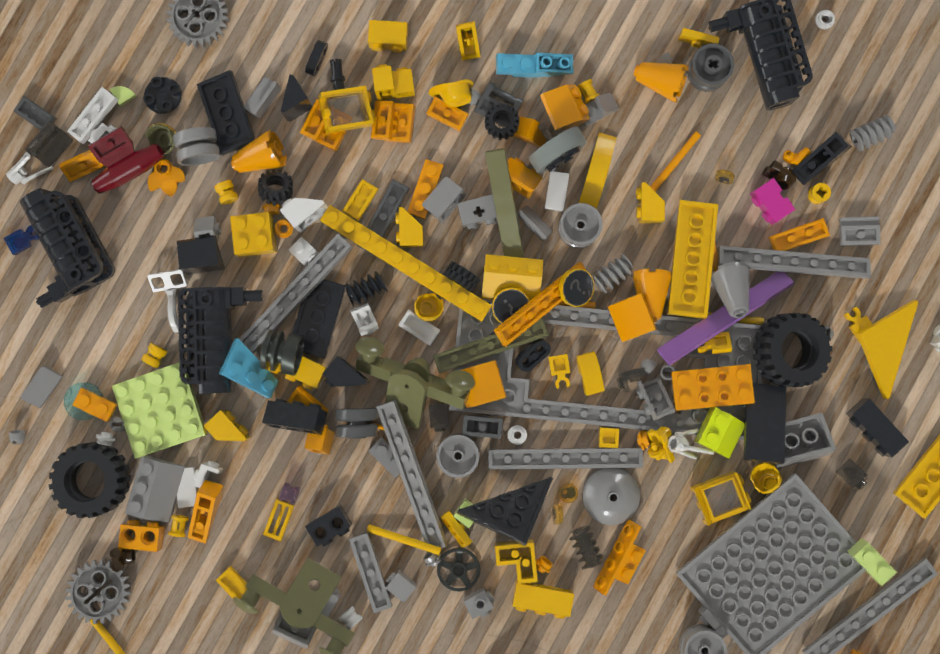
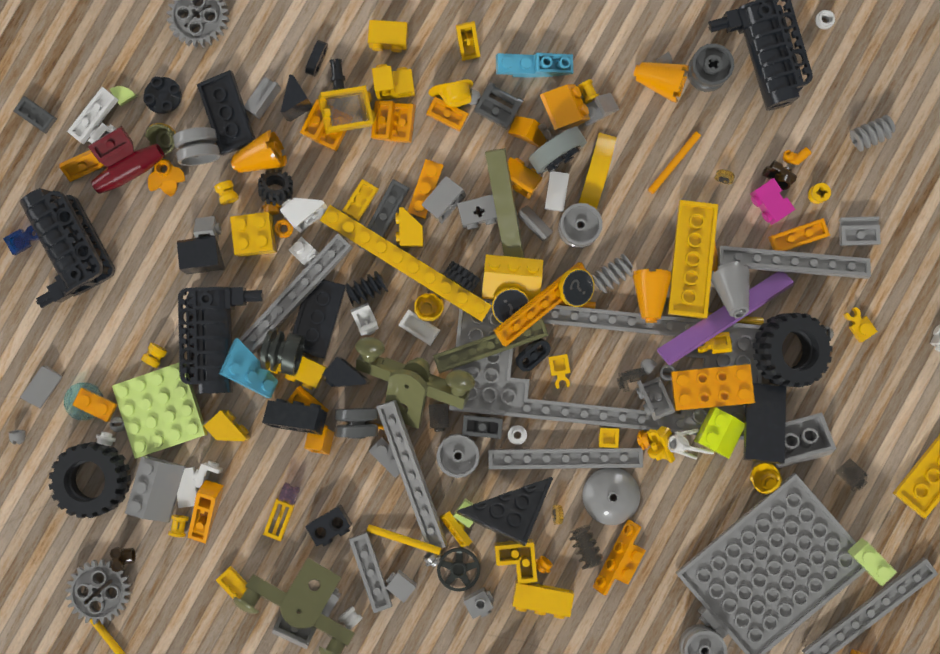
(18, 173): white plant -> none
(49, 144): clear smoke panel -> none
(141, 540): light orange brick -> none
(170, 289): white piece -> none
(487, 384): light orange slope -> none
(501, 110): black tyre -> none
(568, 493): clear yellow tile -> none
(590, 373): yellow slope -> none
(632, 317): light orange slope -> none
(651, 205): yellow slope -> none
(696, 38): yellow plate -> none
(721, 497): window -> none
(821, 158): black slope -> none
(876, 428): black brick -> none
(885, 344): yellow tile -> none

